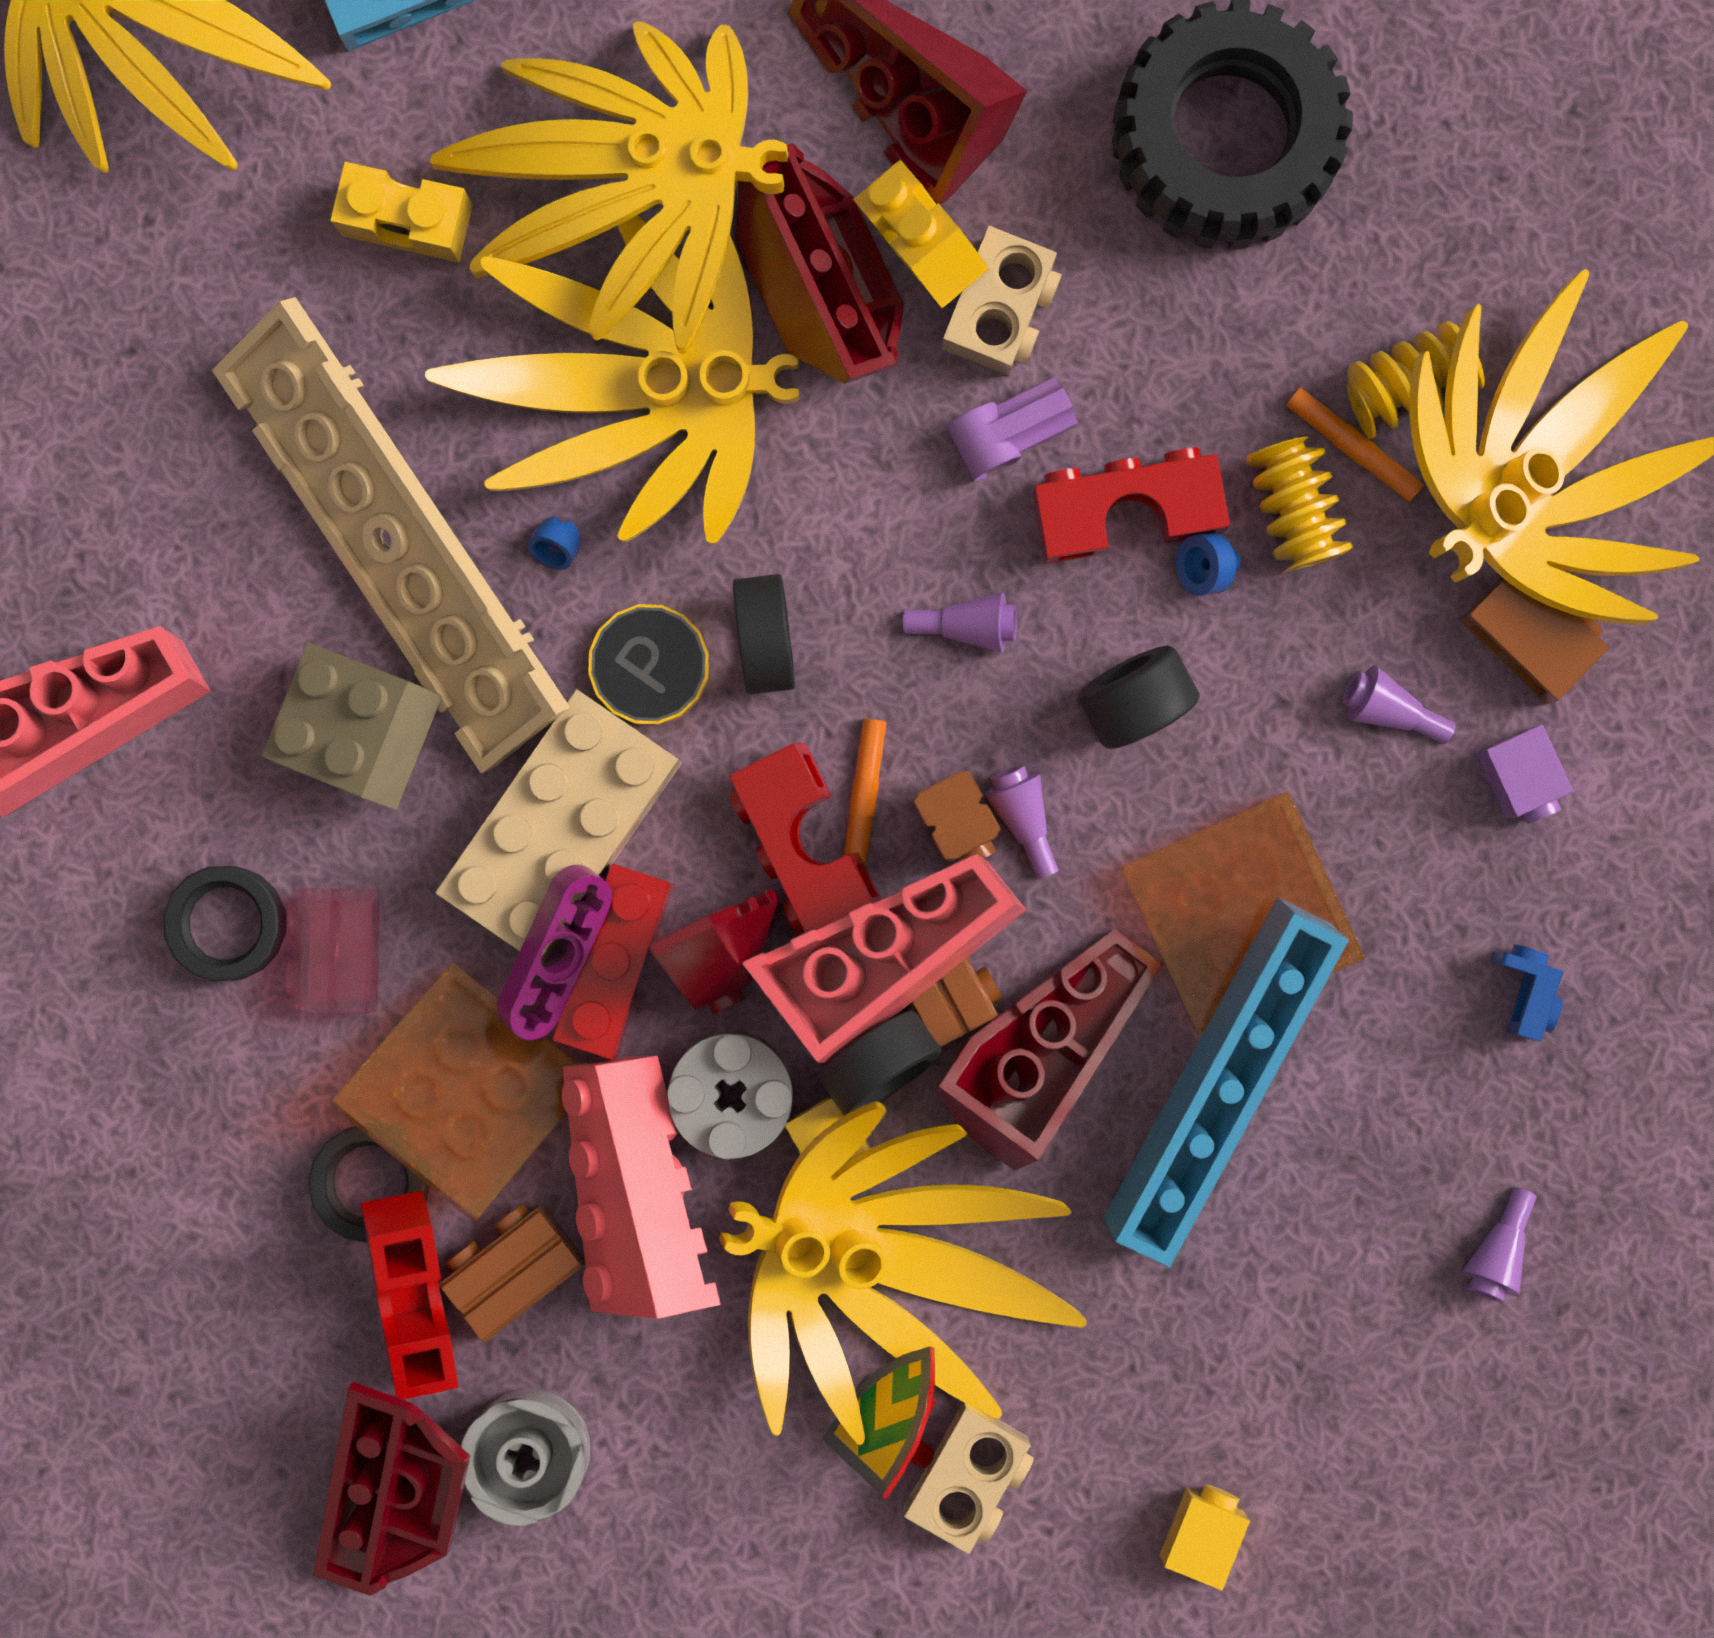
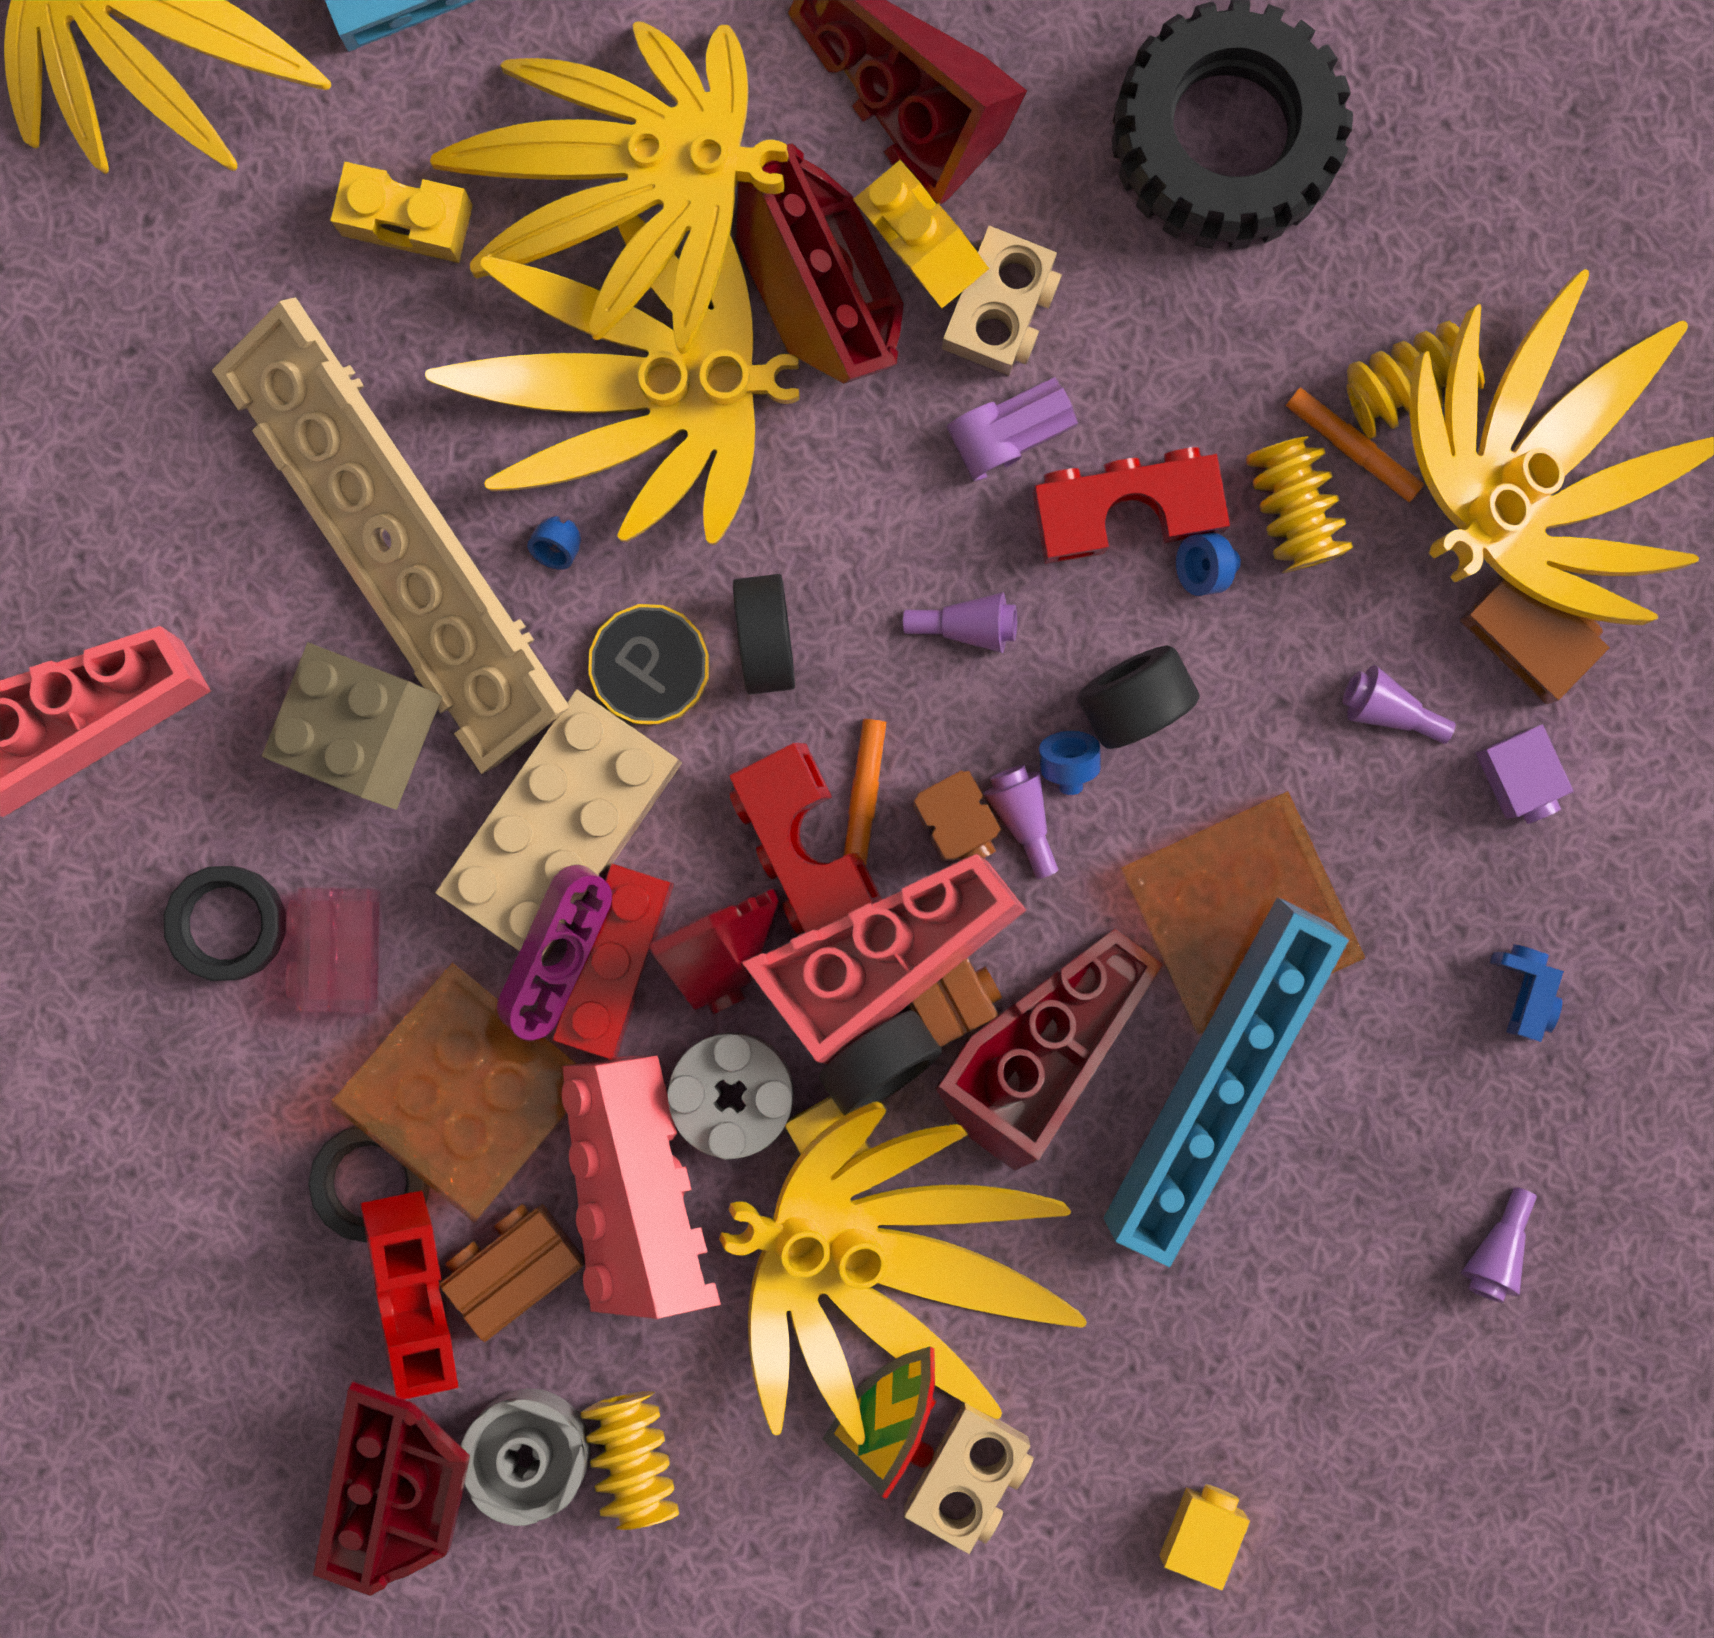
(631, 1461): none -> yellow piece
(1070, 760): none -> blue tile

